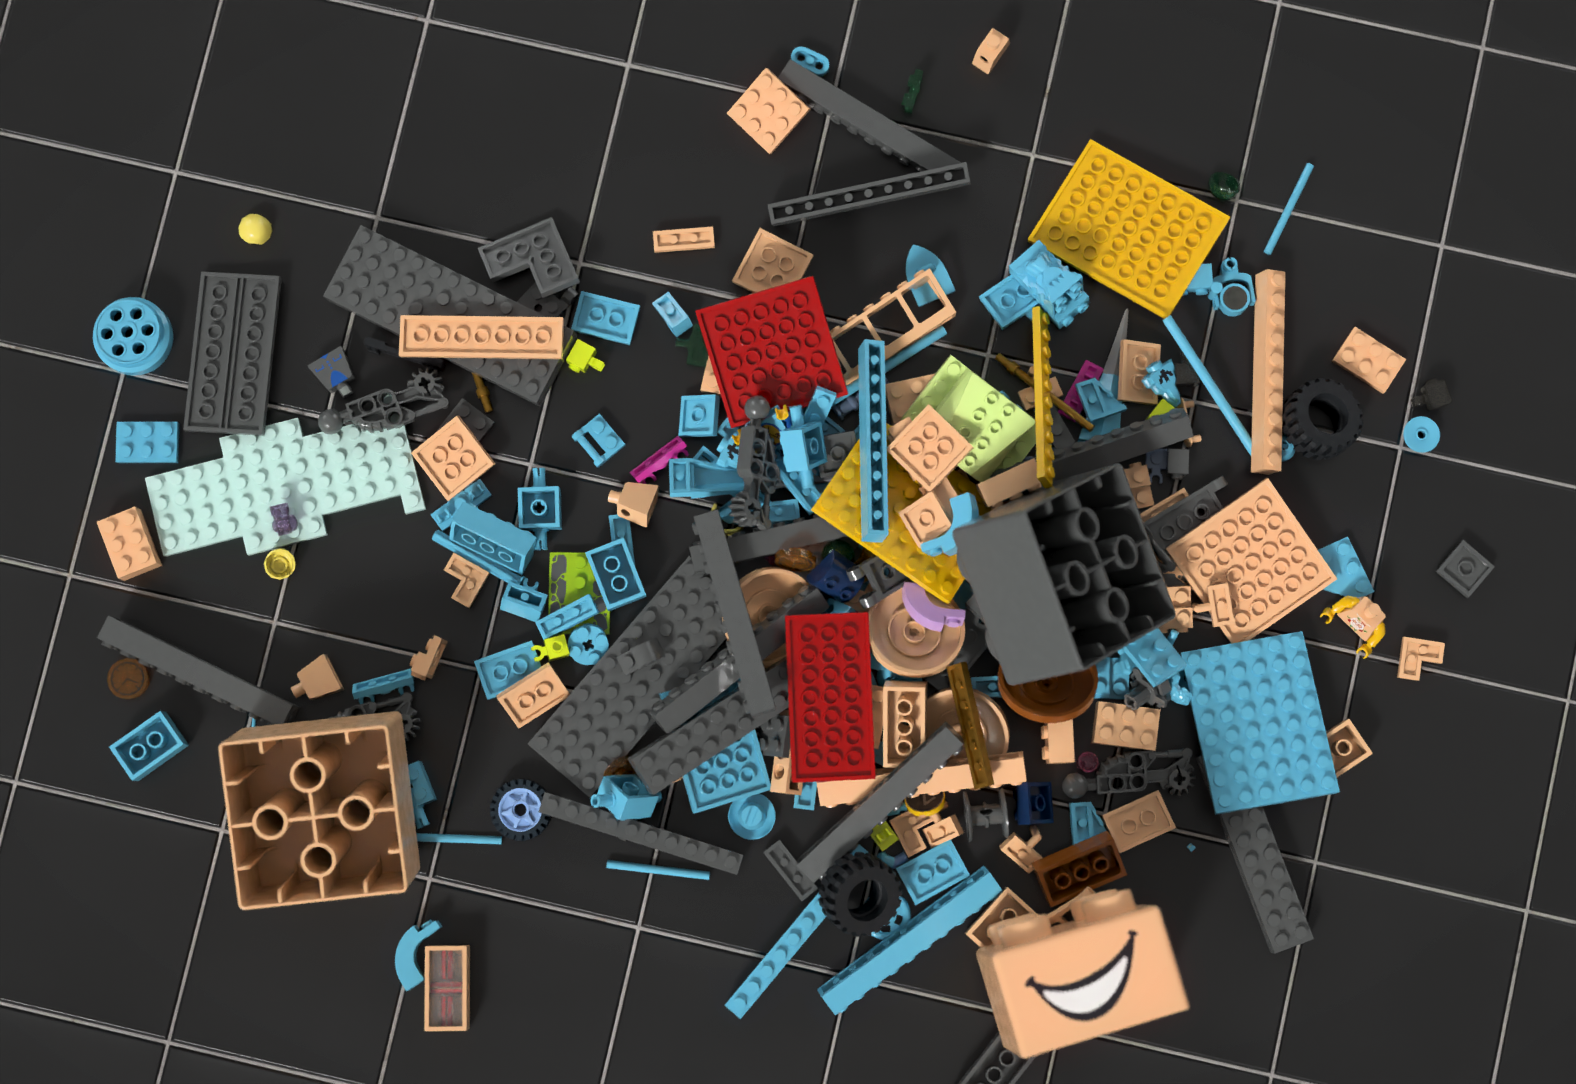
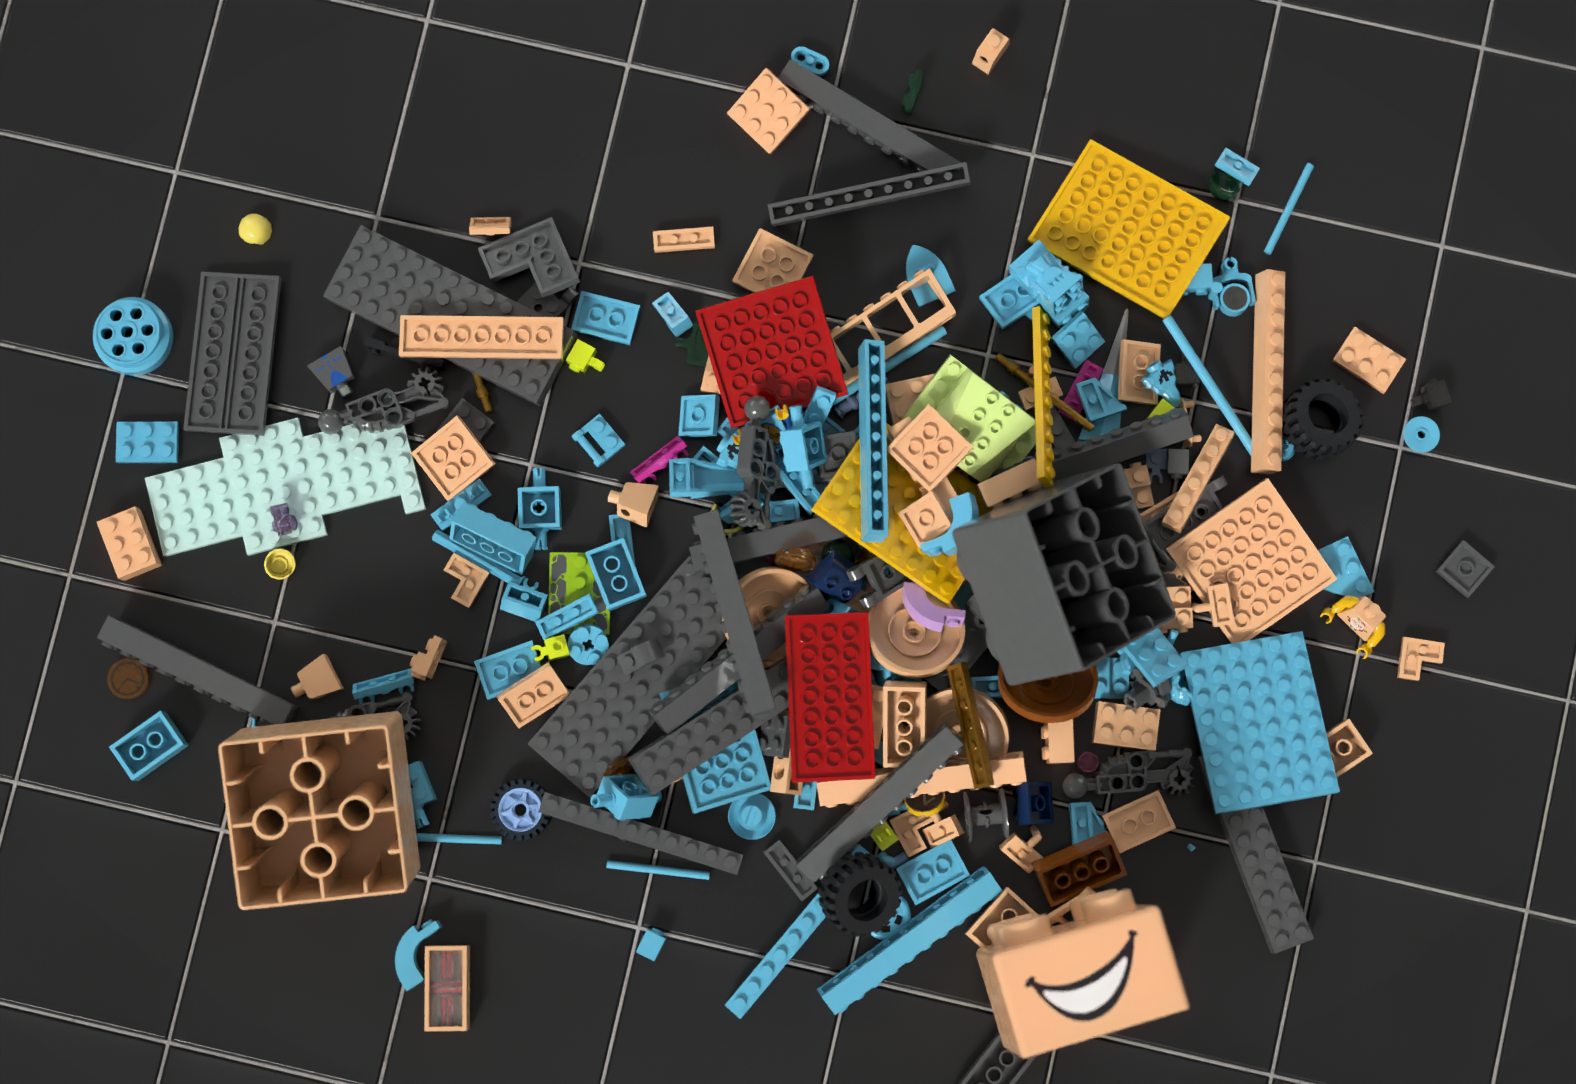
(490, 225): none -> light nougat plate
(651, 944): none -> medium azure brick
(1078, 339): none -> medium azure plate
(1198, 478): none -> light nougat plate
(1237, 166): none -> medium azure plate

